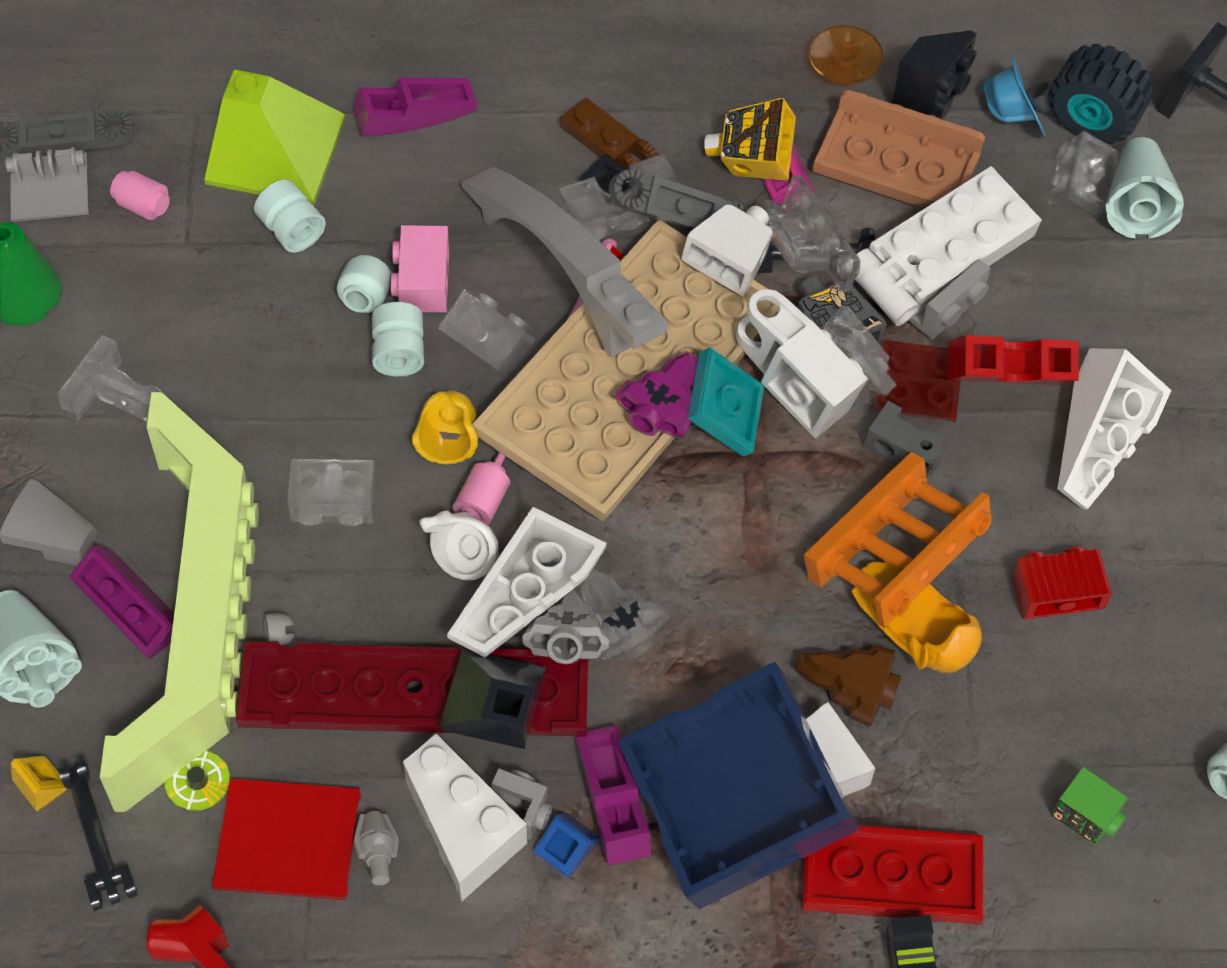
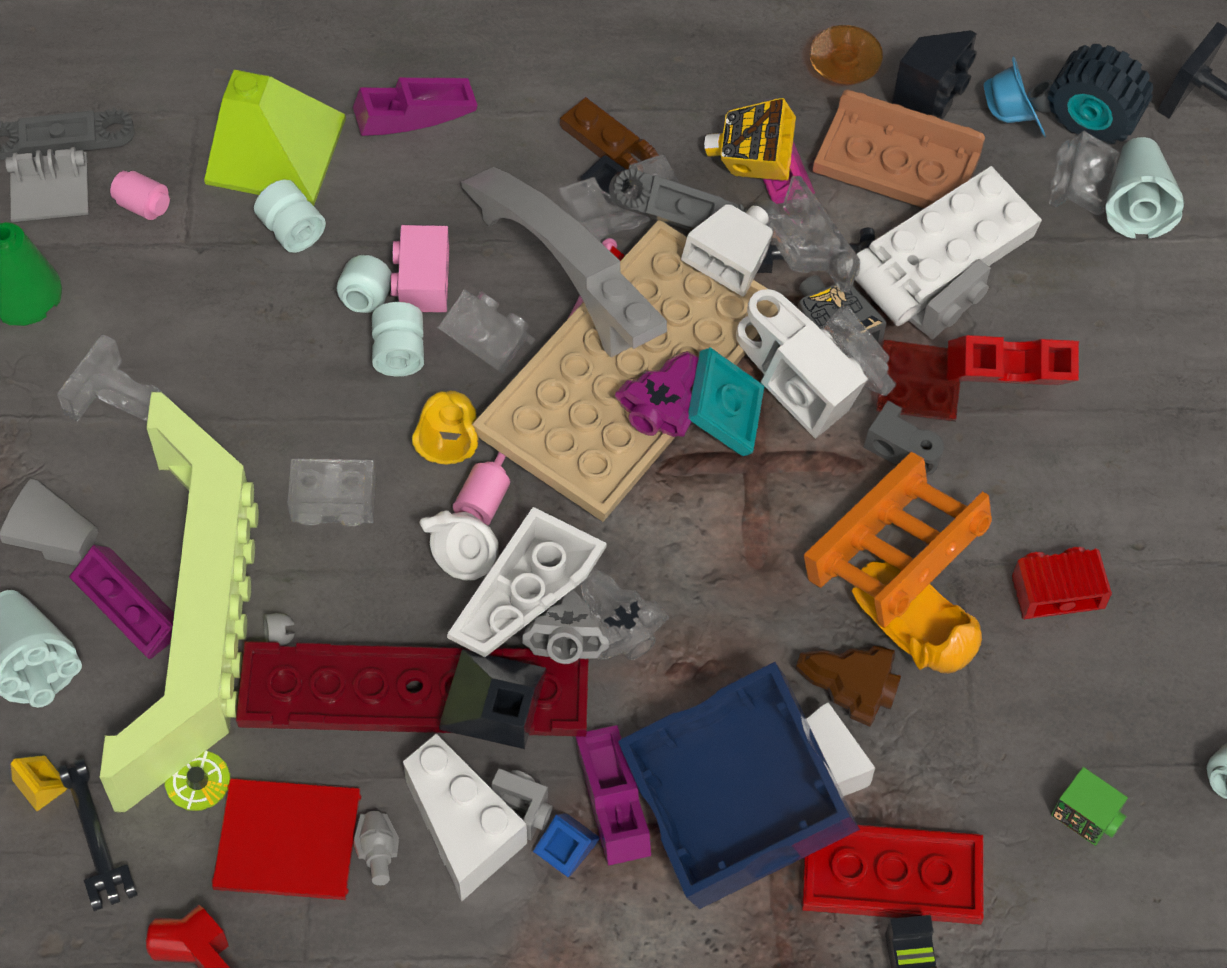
(1107, 415): white wedge -> none

